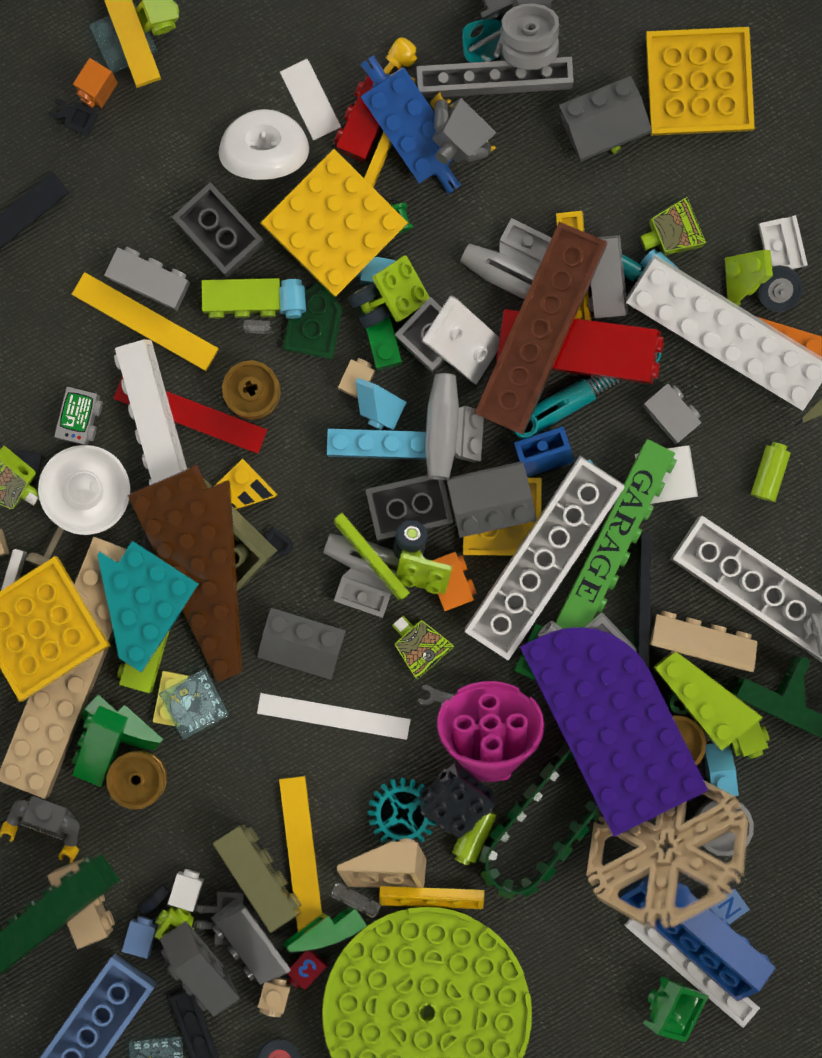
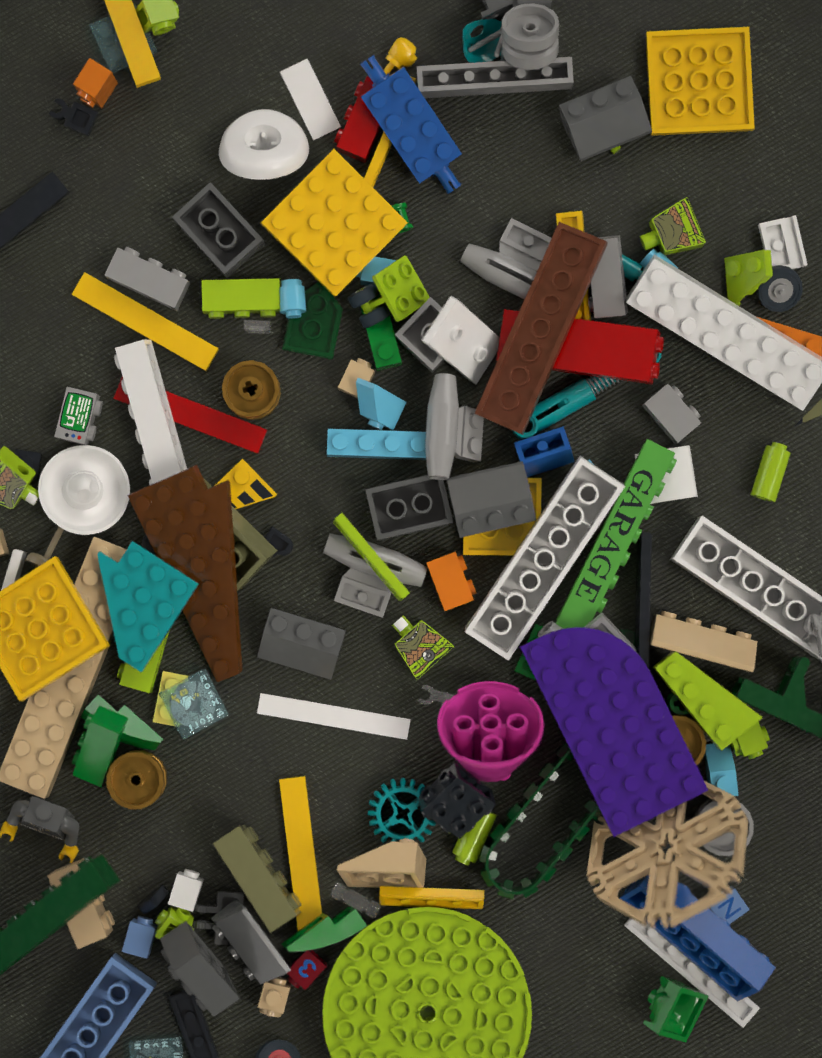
(412, 567): lime plate -> none
(459, 131): dark grey torso -> none

